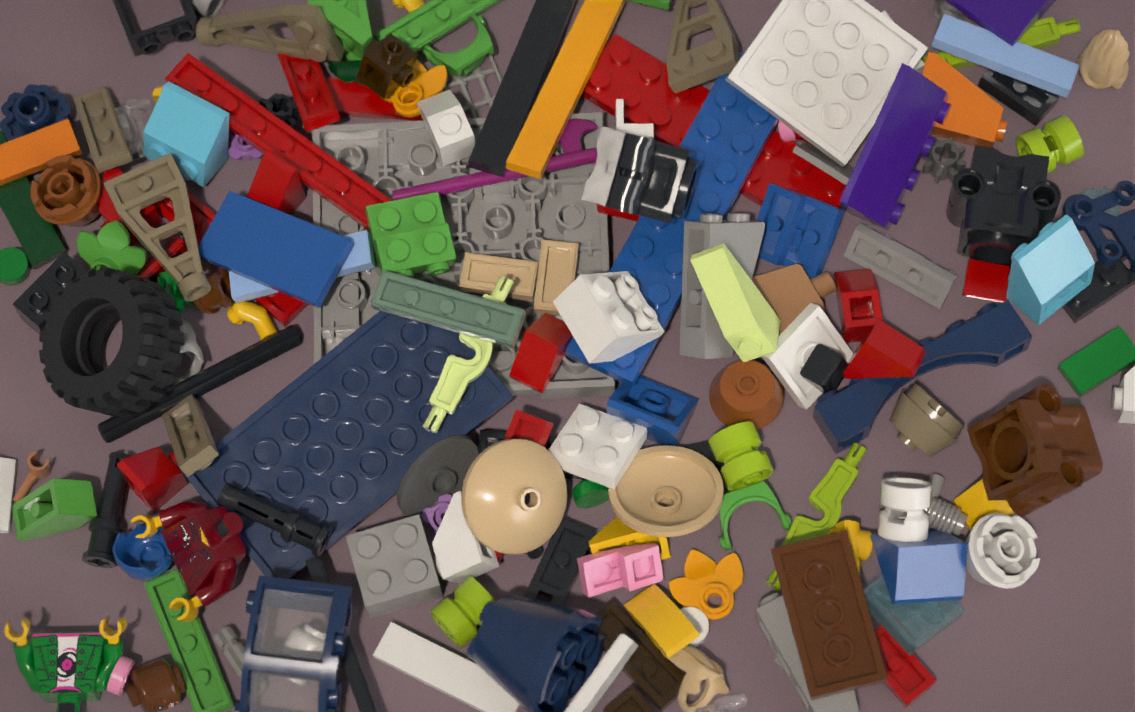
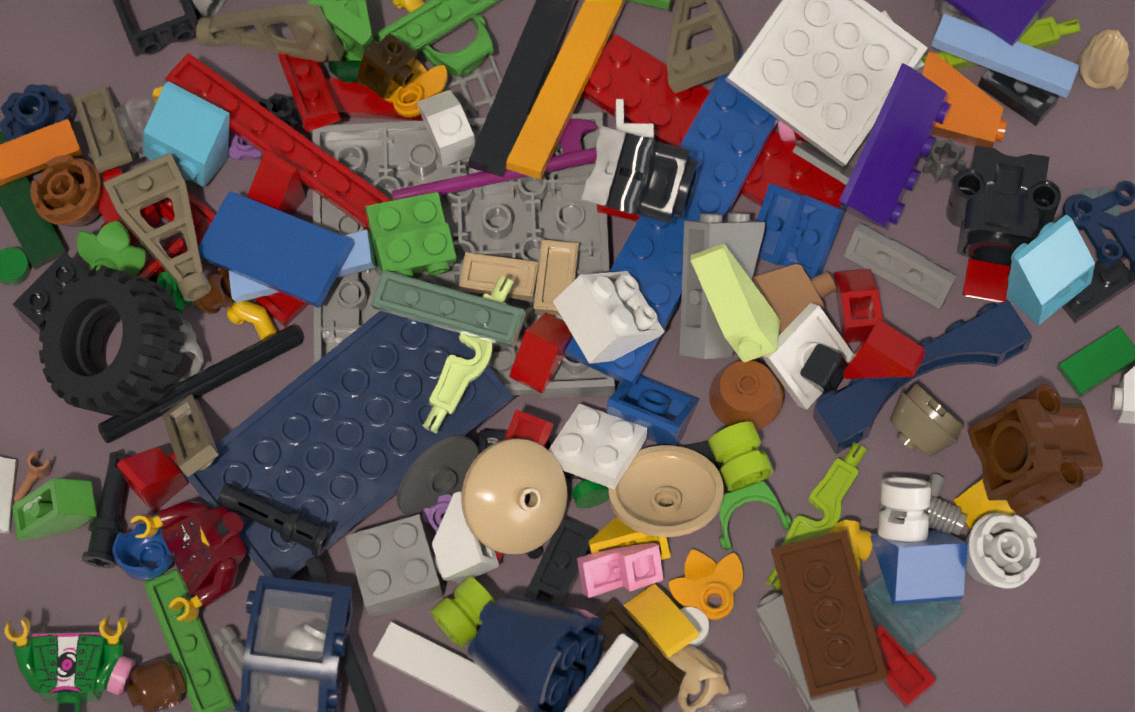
(1056, 140): lime wheel -> none

